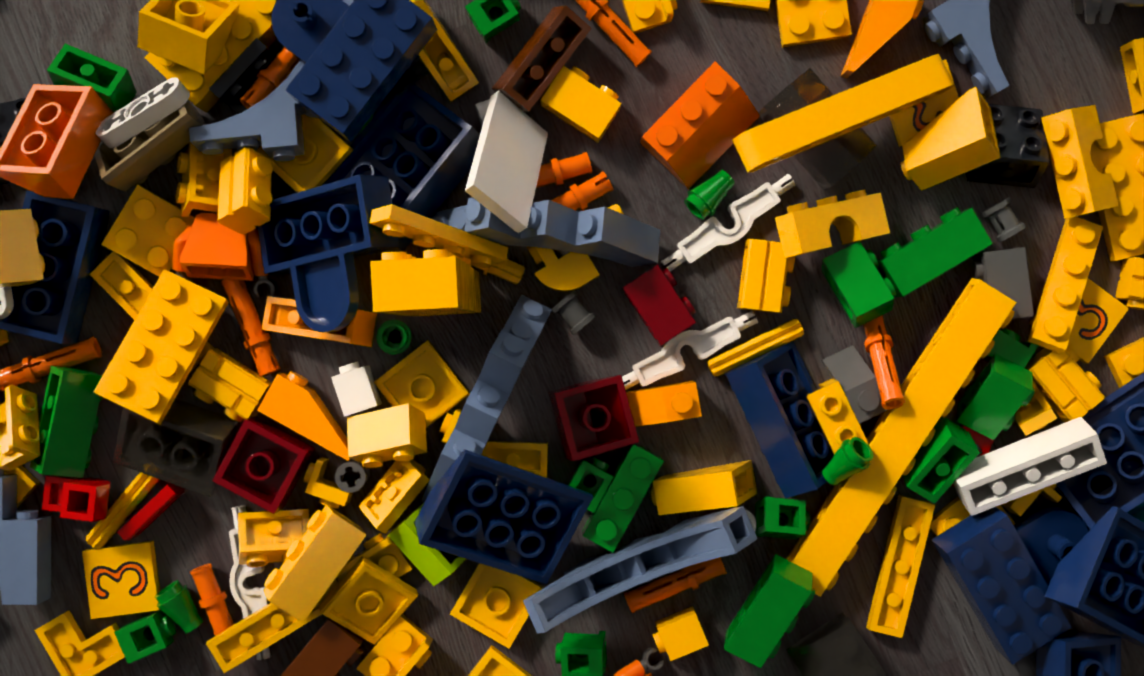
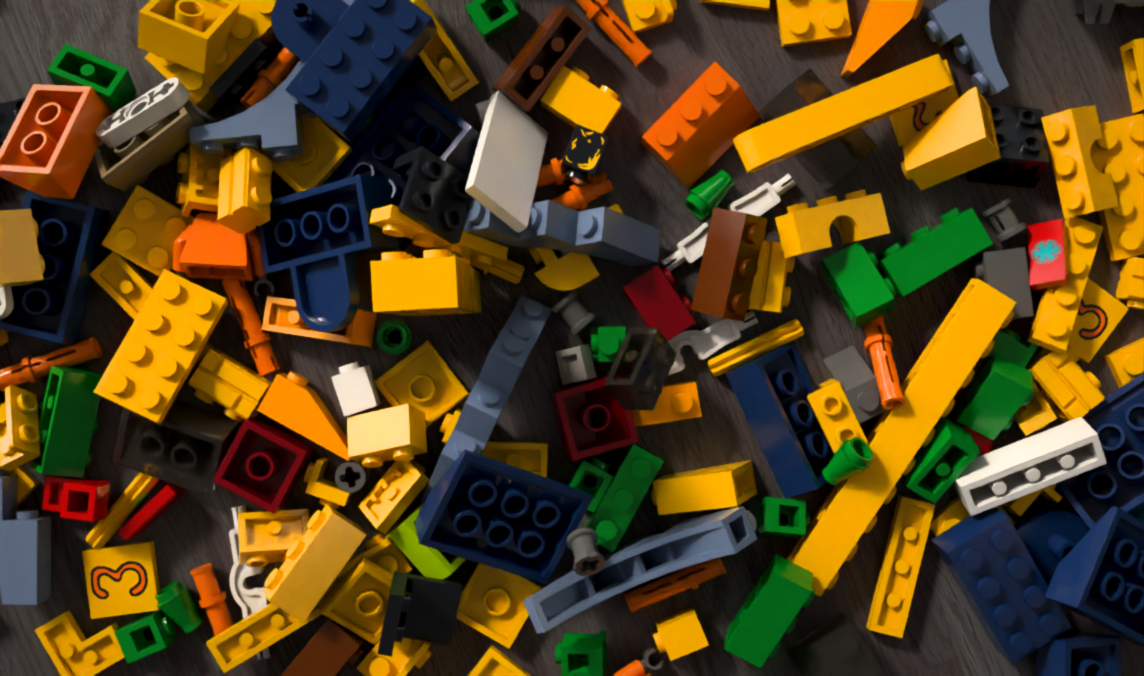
(419, 610): none -> black bracket
(433, 193): none -> black bracket
(575, 364): none -> light grey plate
(584, 155): none -> black brick
(585, 551): none -> dark grey bush
(606, 342): none -> green brick
(640, 369): none -> clear smoke brick
(729, 264): none -> reddish brown brick
(1047, 254): none -> tile

